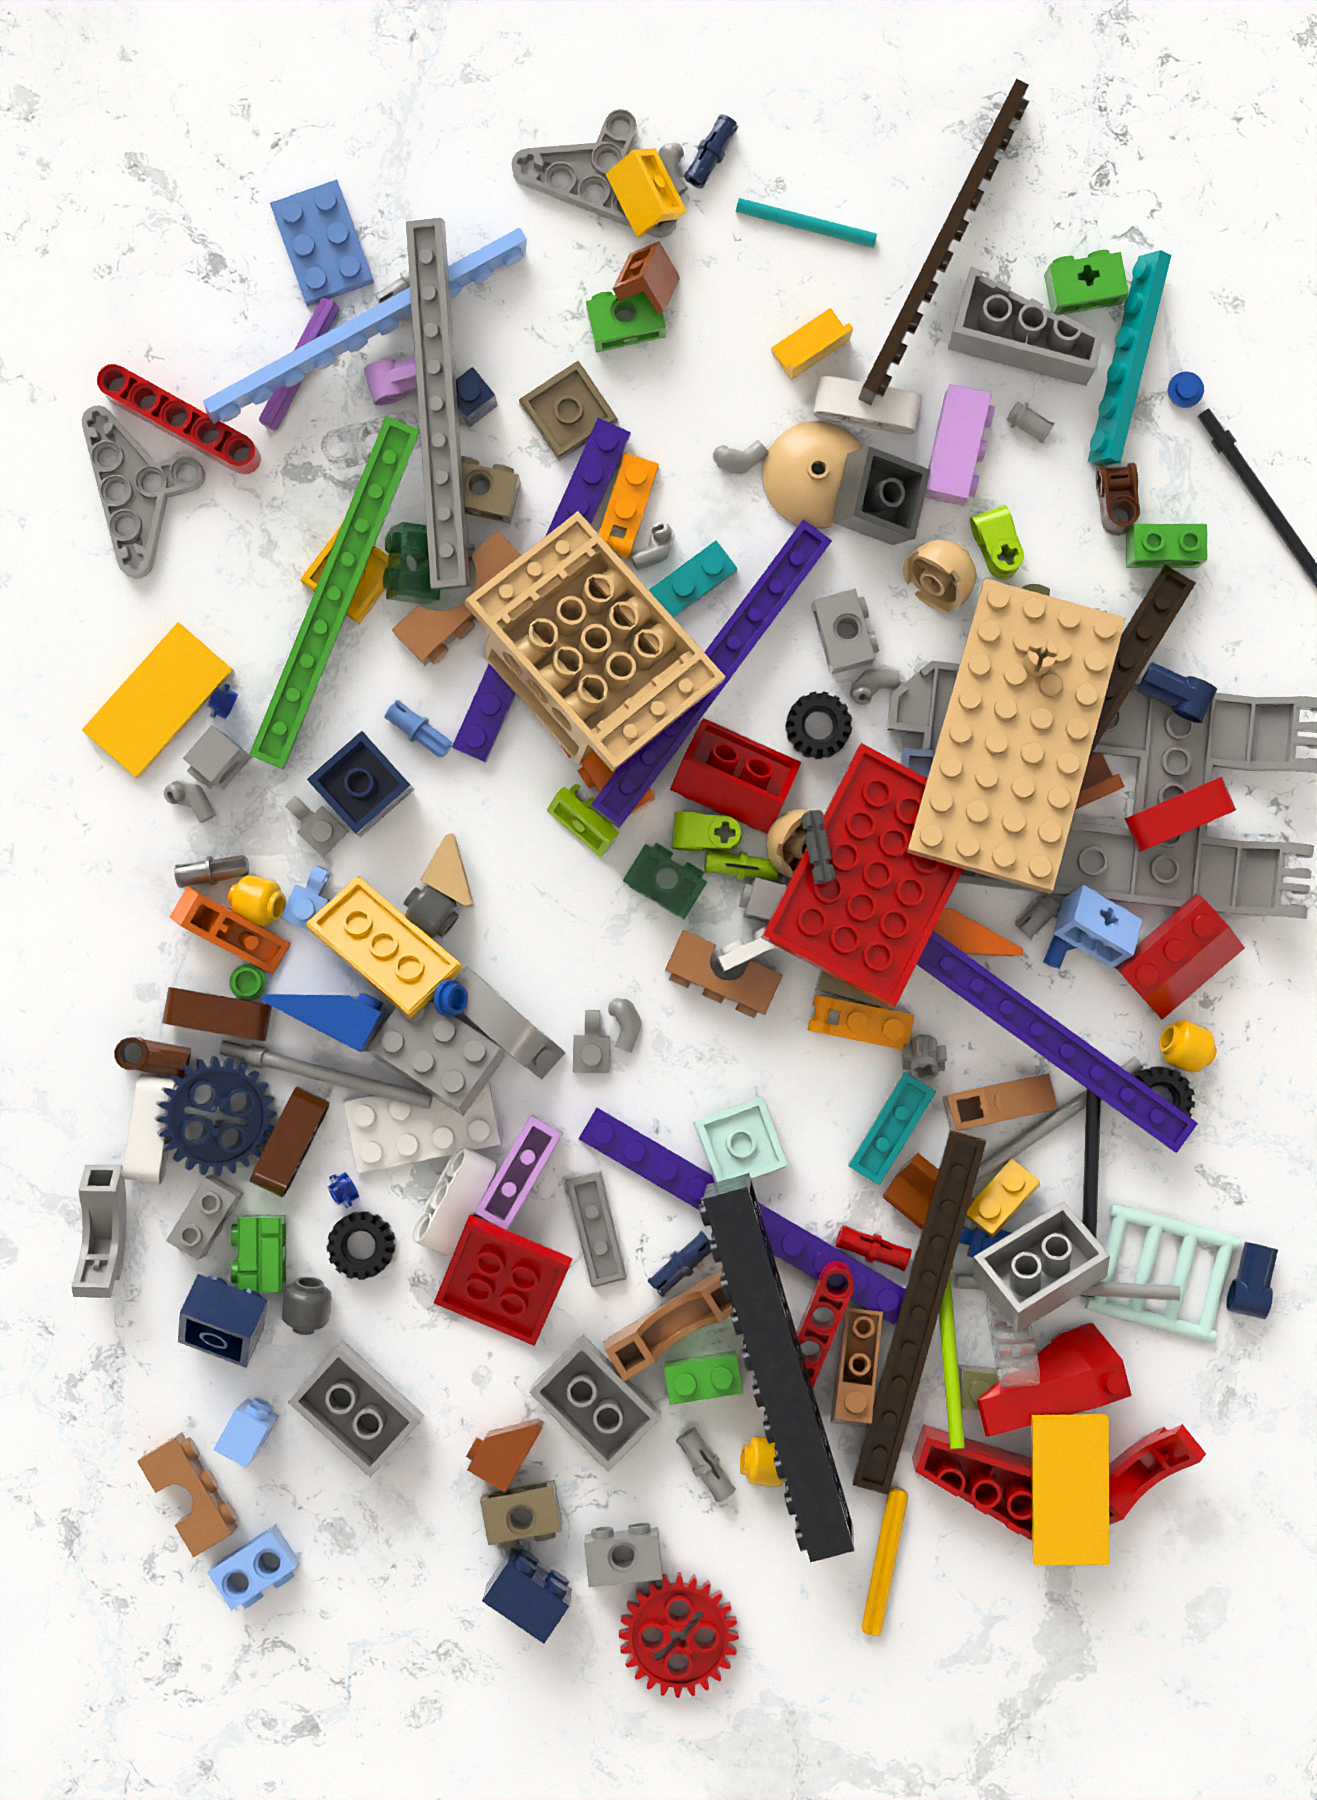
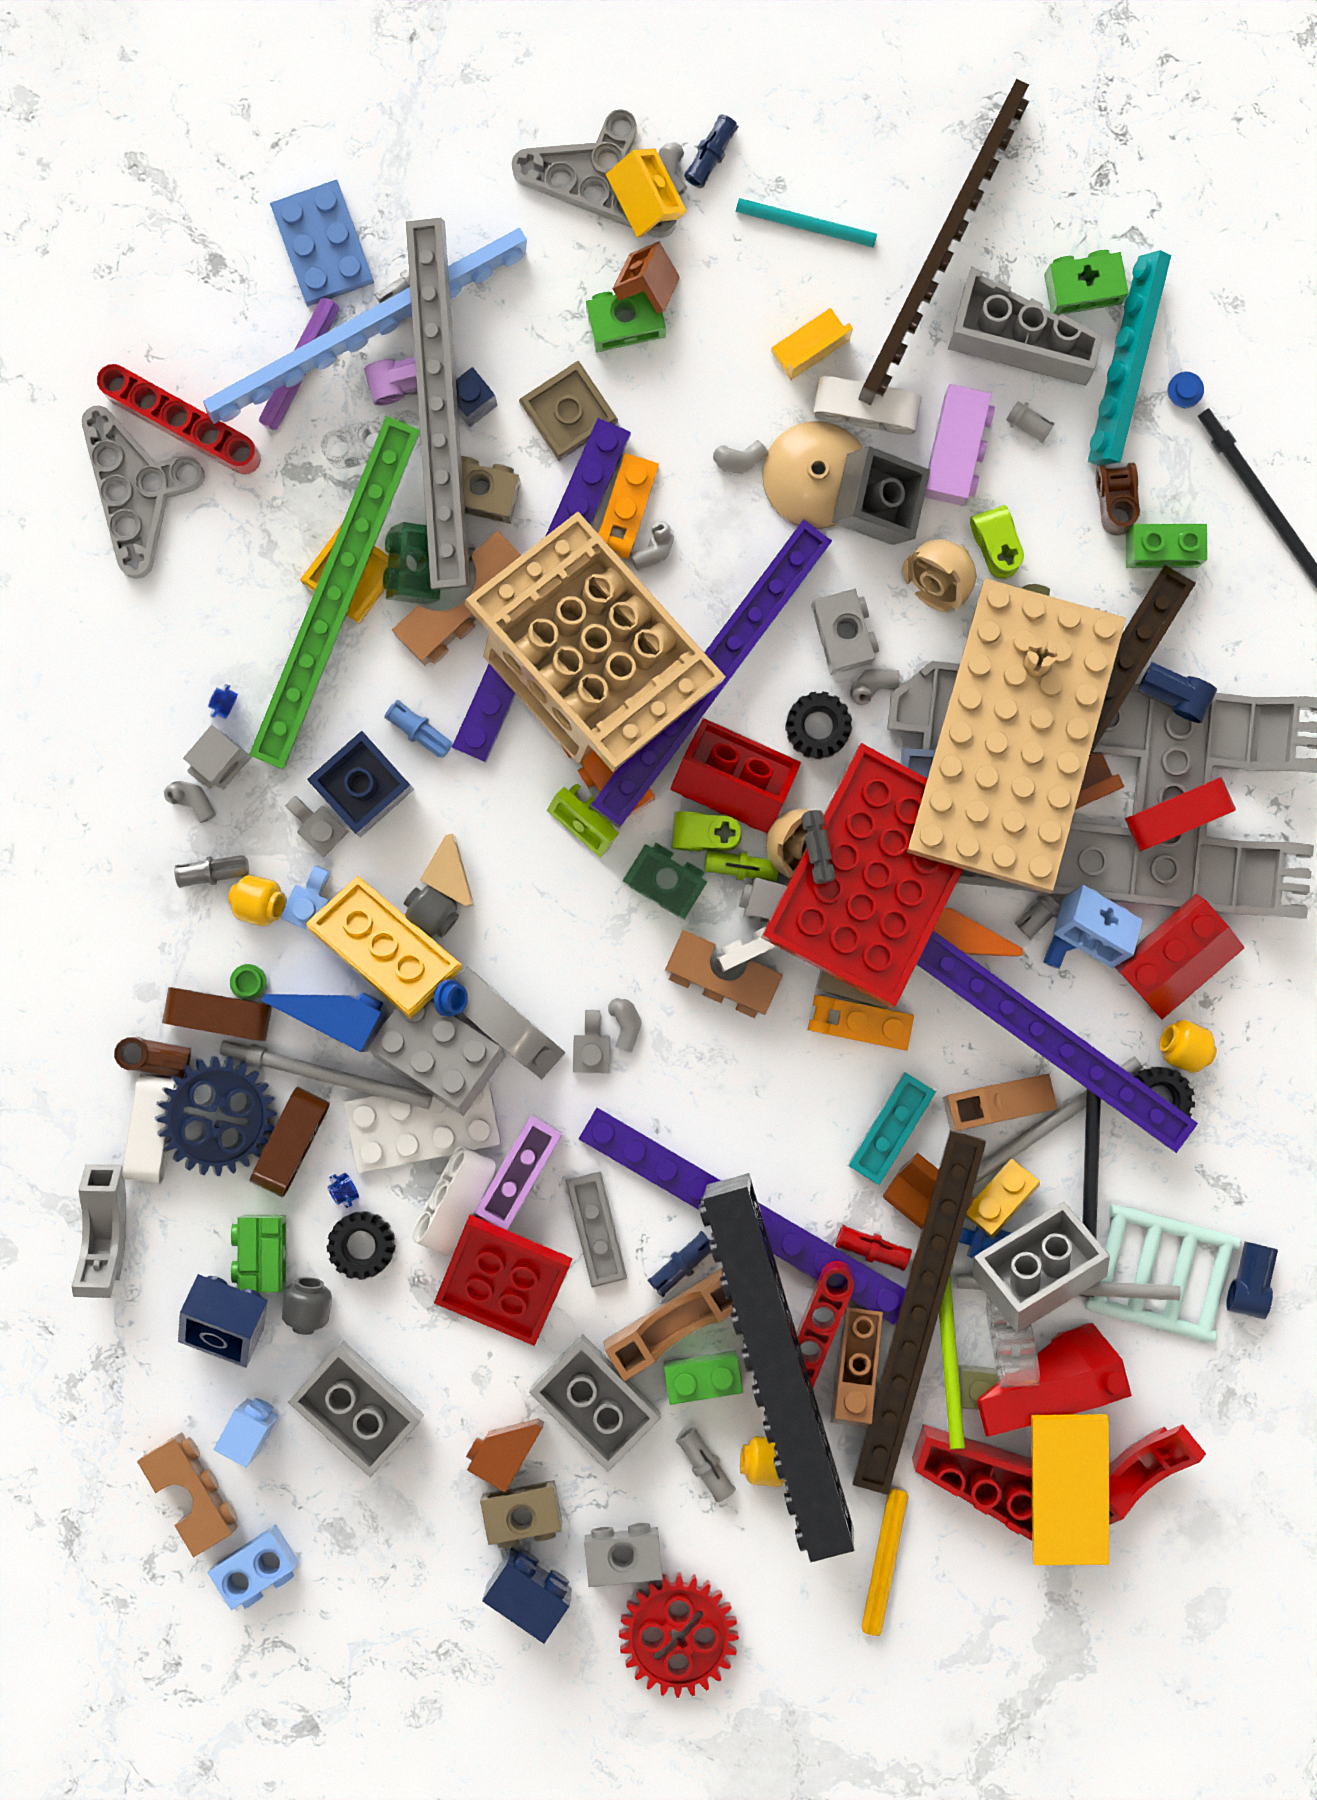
(157, 700): yellow tile -> none
(204, 1217): light grey brick -> none
(229, 930): orange slope -> none
(694, 579): teal plate -> none
(740, 1141): light aqua plate -> none
(924, 1057): light grey gear -> none

